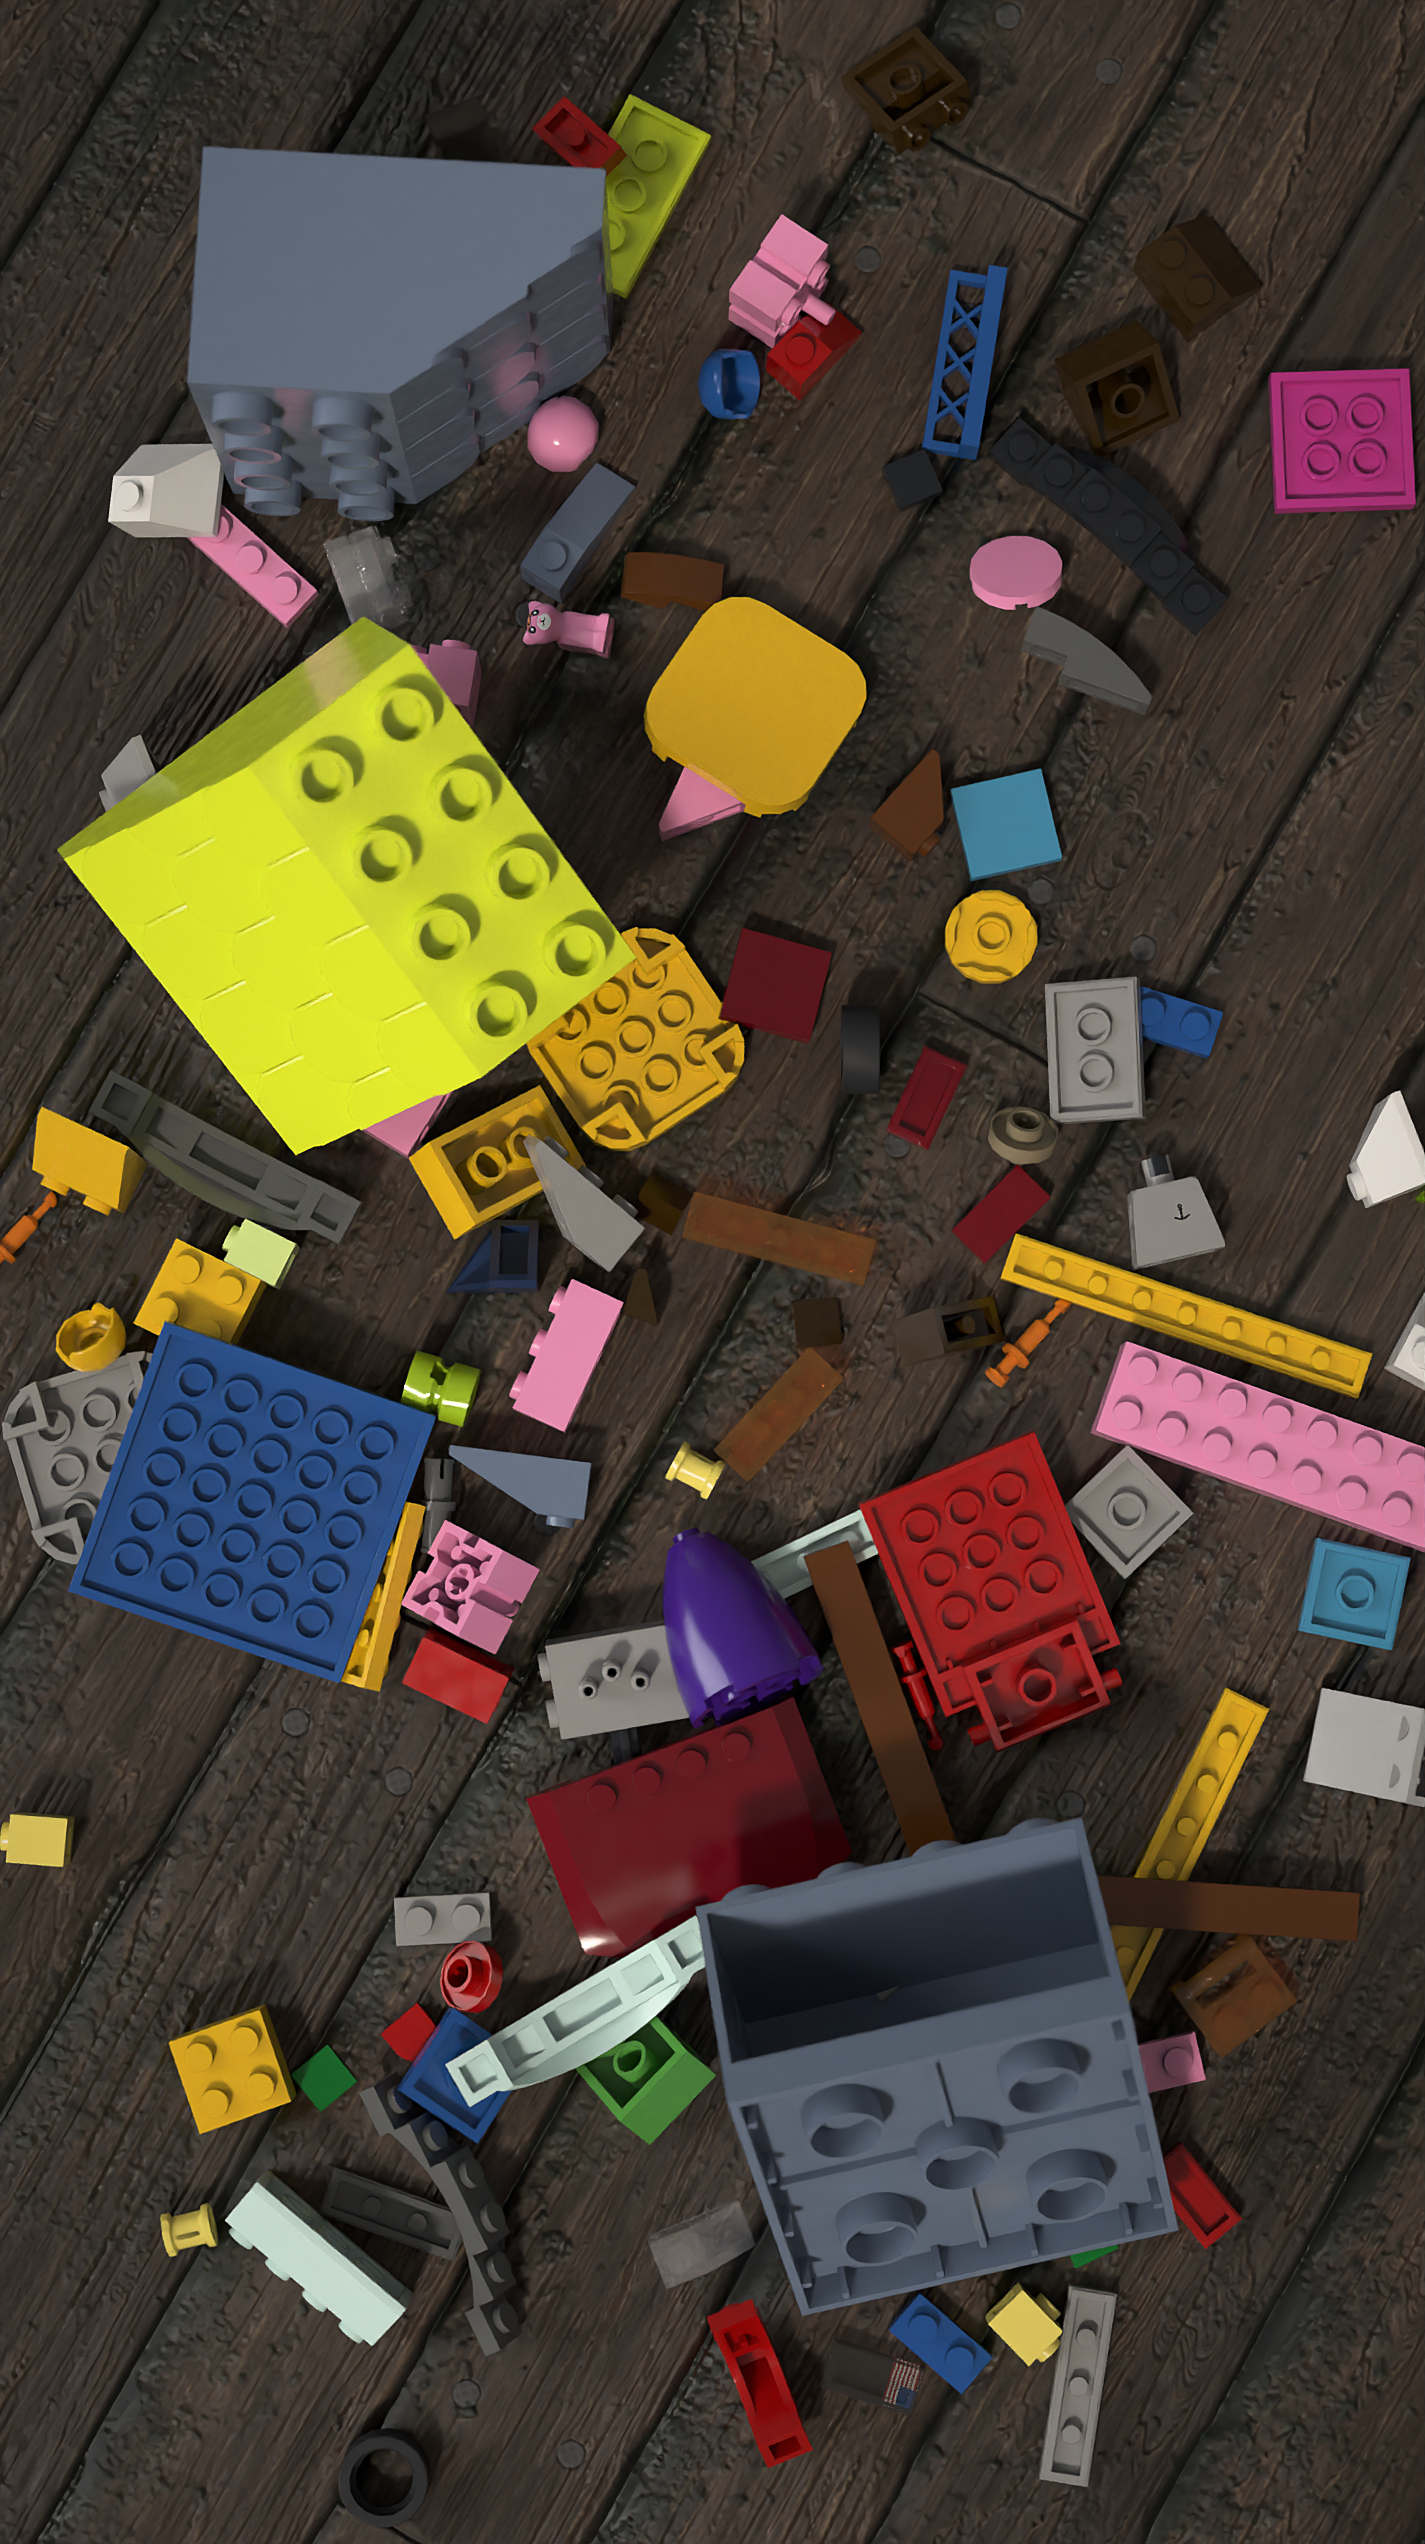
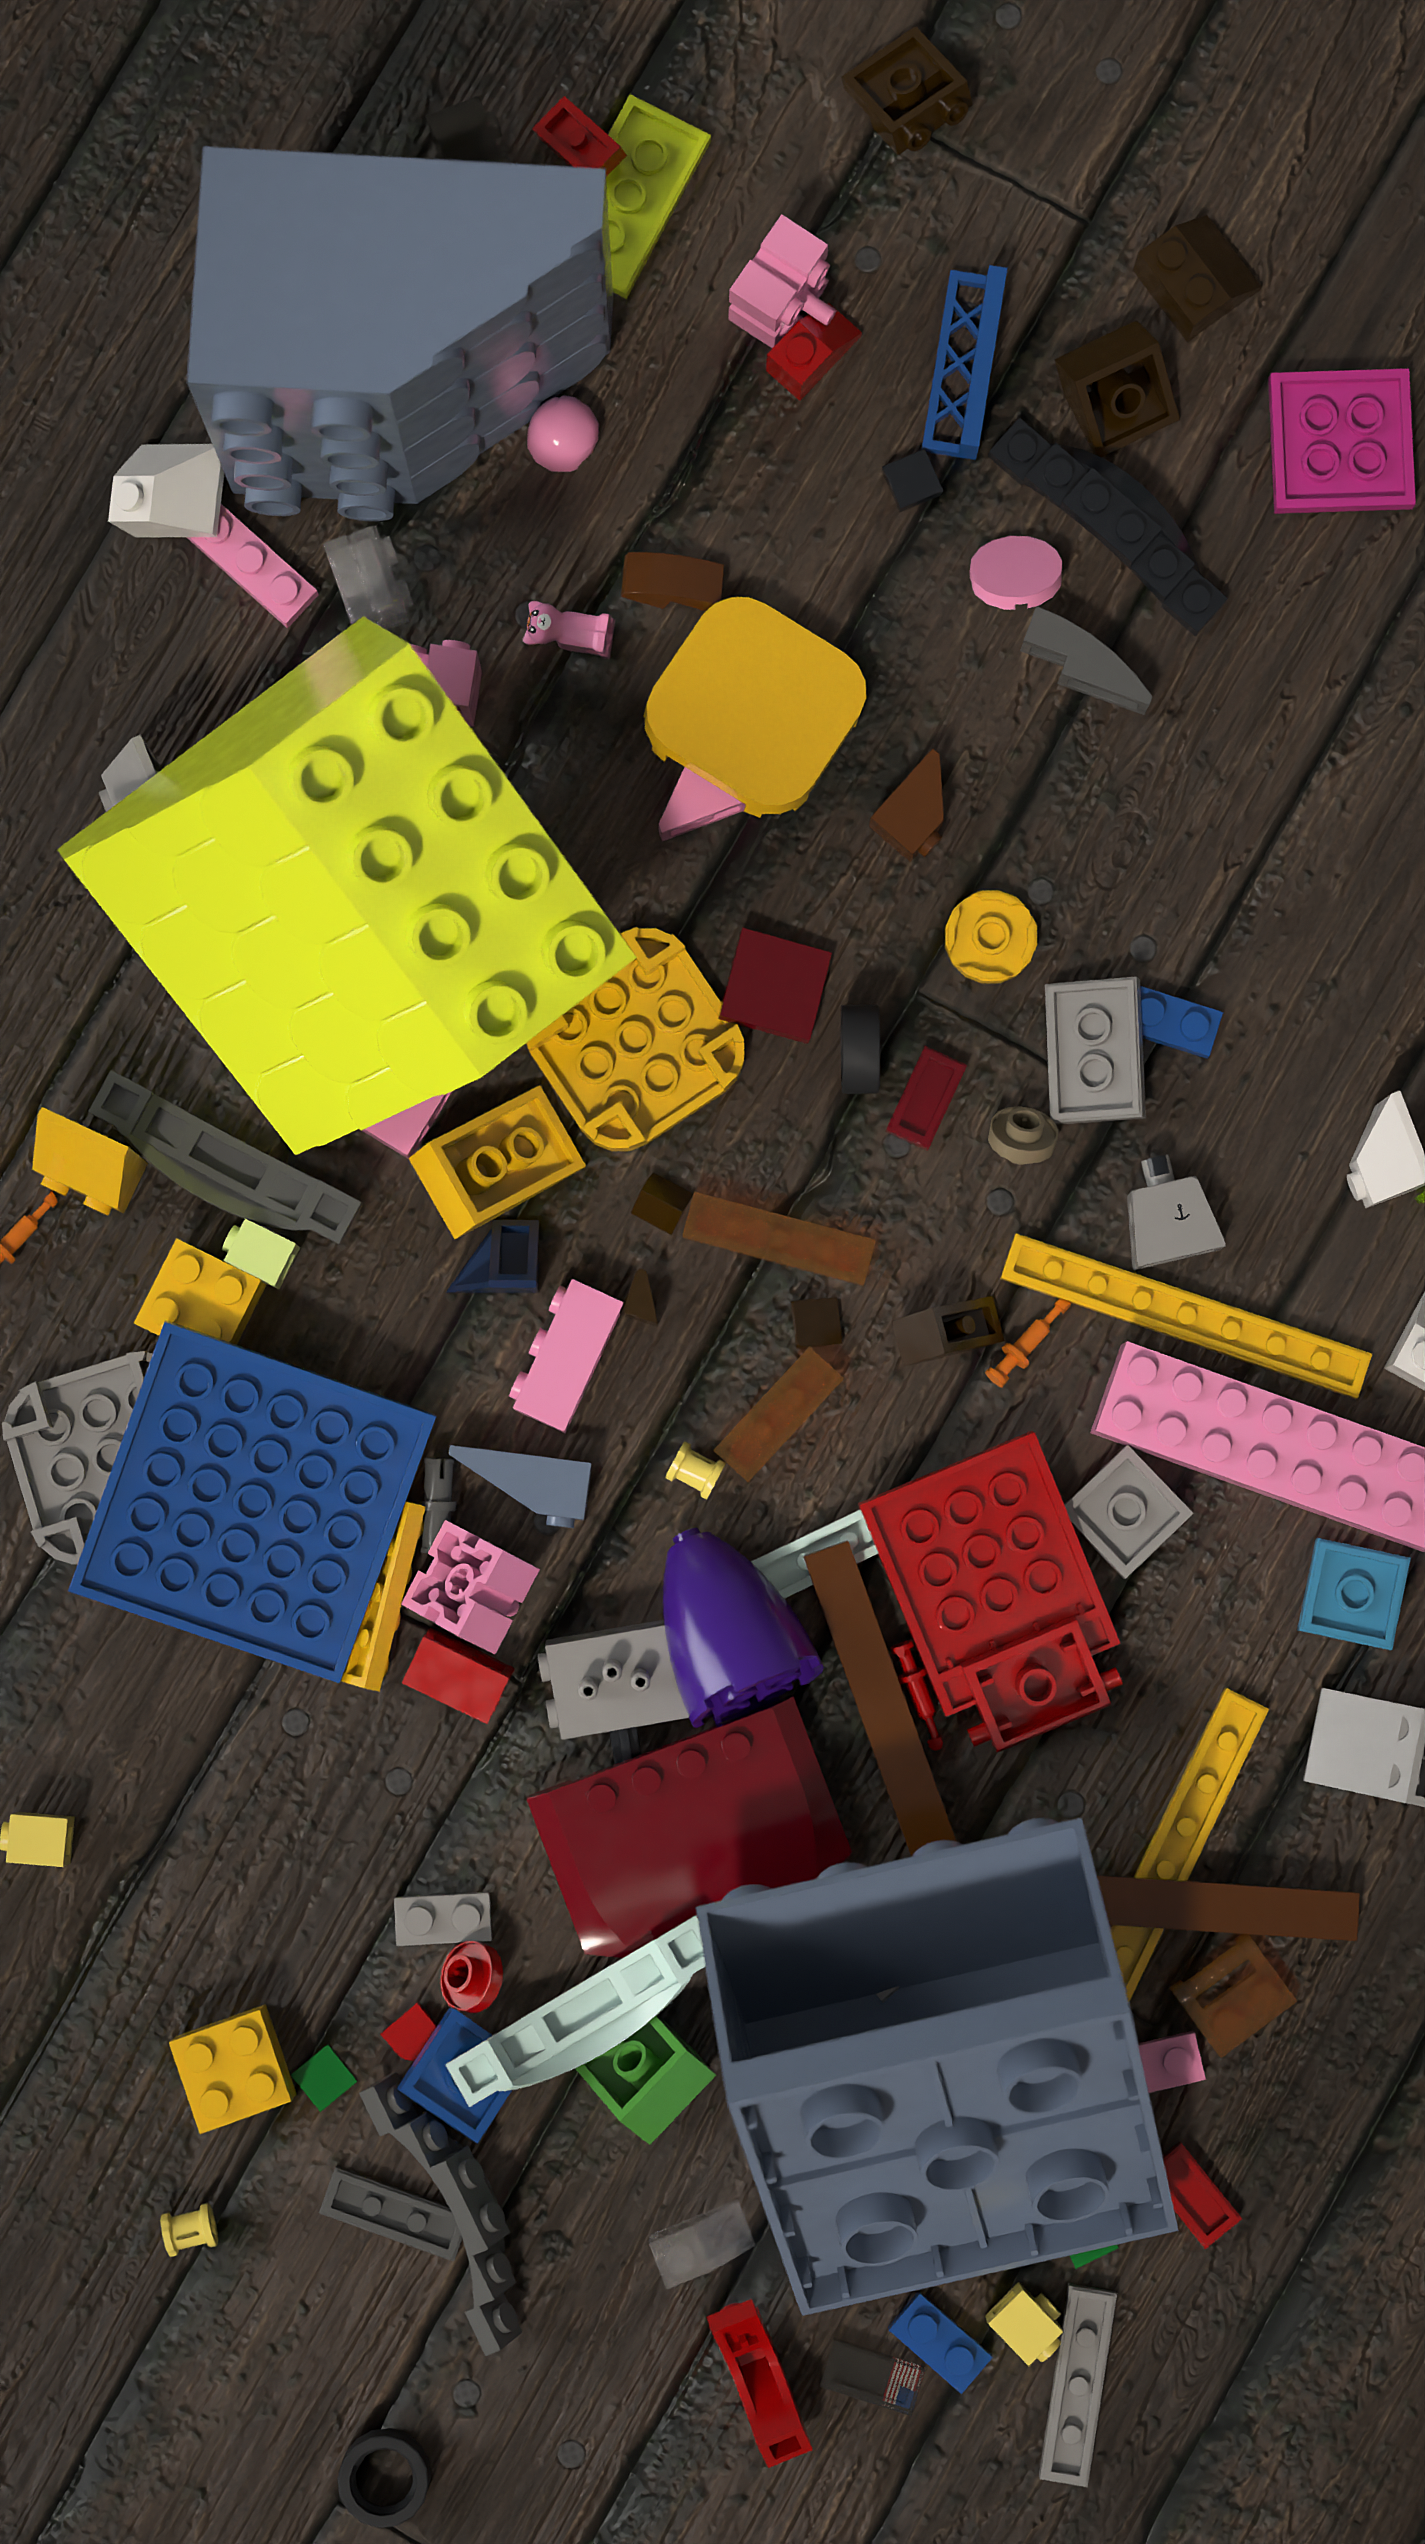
(91, 1339): yellow hair -> none
(319, 2259): light aqua slope -> none
(441, 1388): lime wheel -> none
(575, 532): sand blue slope -> none
(584, 1214): light grey slope -> none
(729, 383): blue hair -> none
(1000, 1214): dark red tile -> none
(1005, 824): dark azure tile -> none

